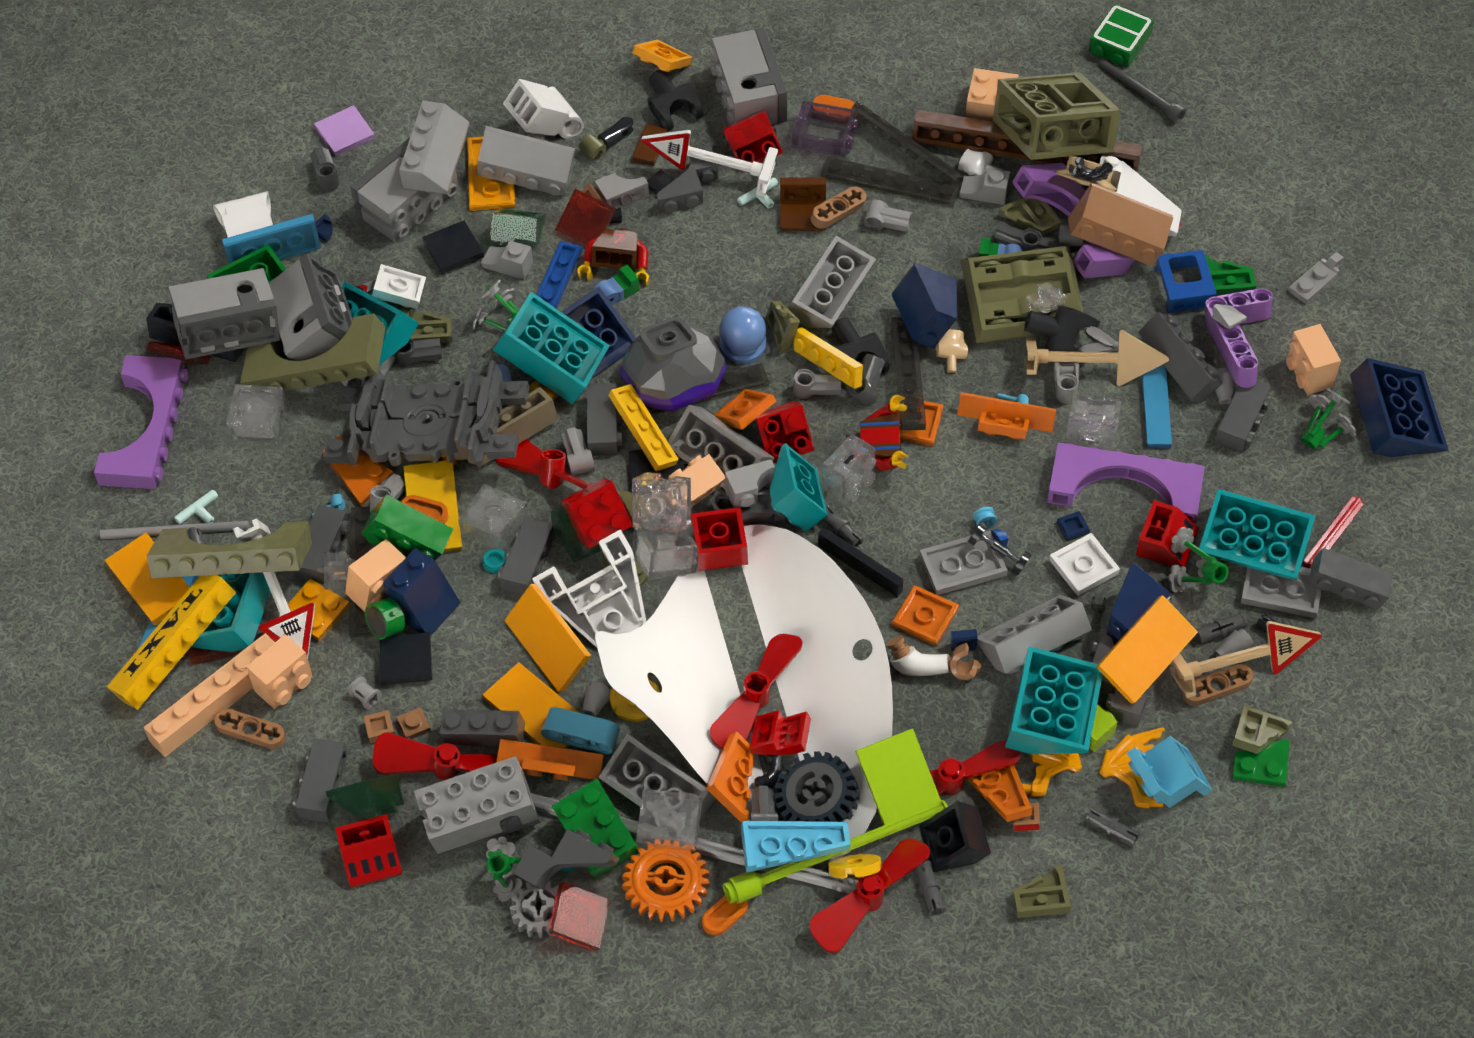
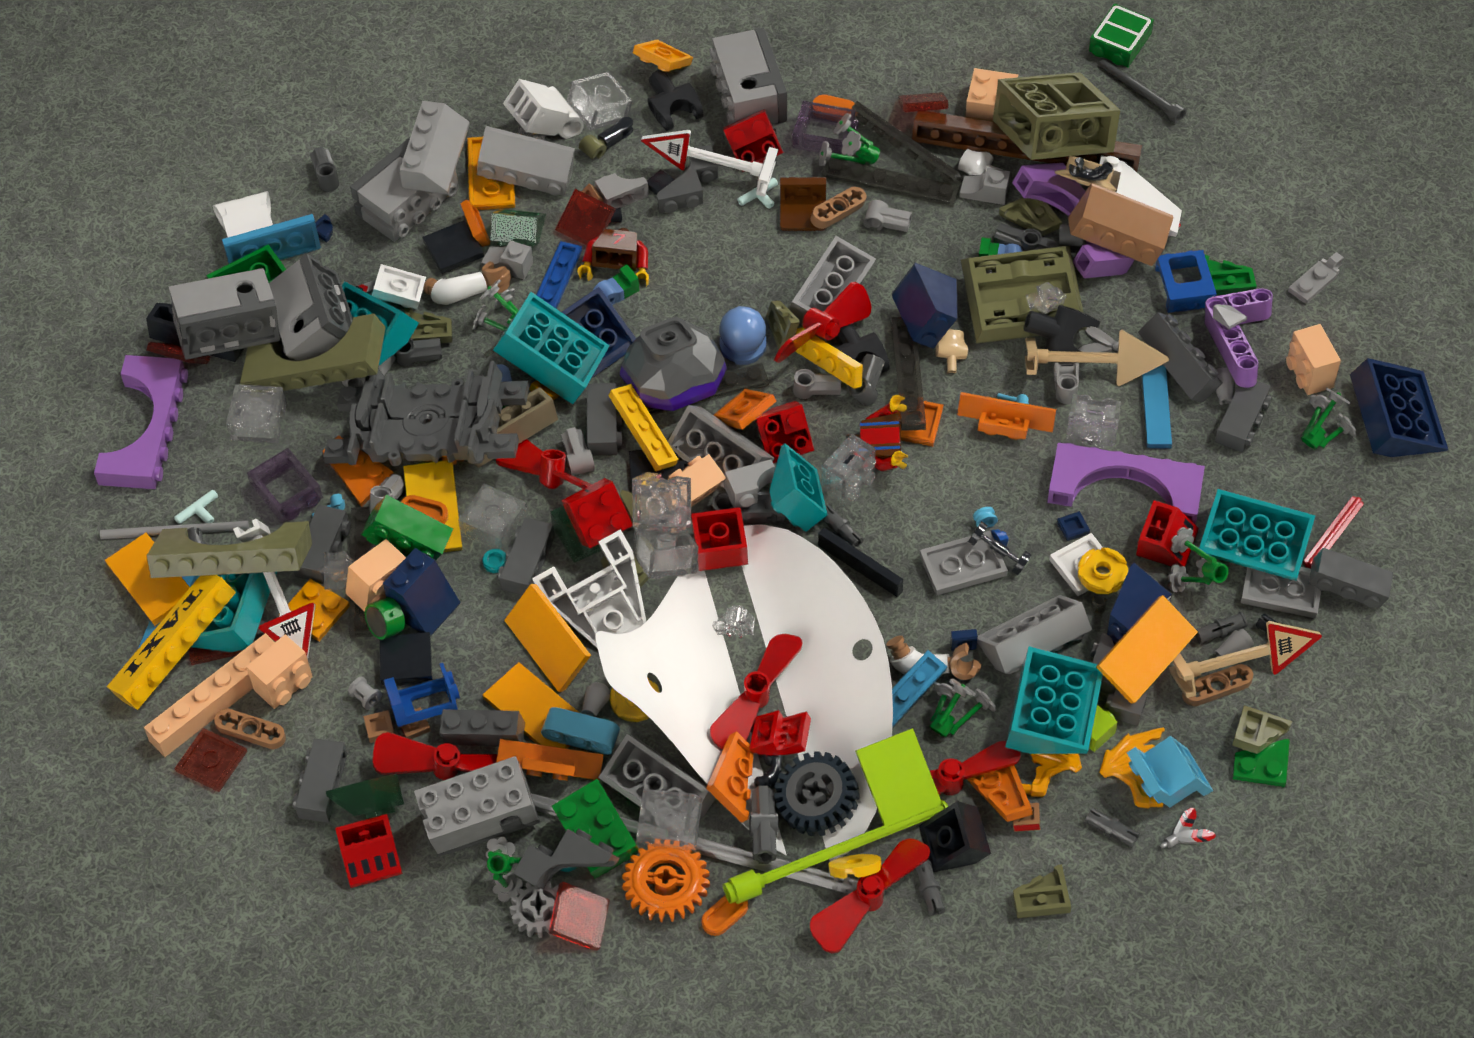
(211, 759): none -> clear red tile
(275, 468): none -> clear purple window
(344, 130): lavender tile -> none
(402, 699): none -> blue window
(462, 287): none -> white piece
(475, 223): none -> orange tile
(599, 100): none -> clear brick
(643, 153): reddish brown tile -> none
(735, 622): none -> clear piece
(785, 842): medium azure wing -> none
(849, 307): none -> red piece
(865, 151): none -> plant
(915, 684): none -> dark azure tile
(923, 102): none -> clear red tile
(925, 615): orange tile -> none
(942, 721): none -> plant
(1099, 582): none -> yellow tile
(1184, 835): none -> piece

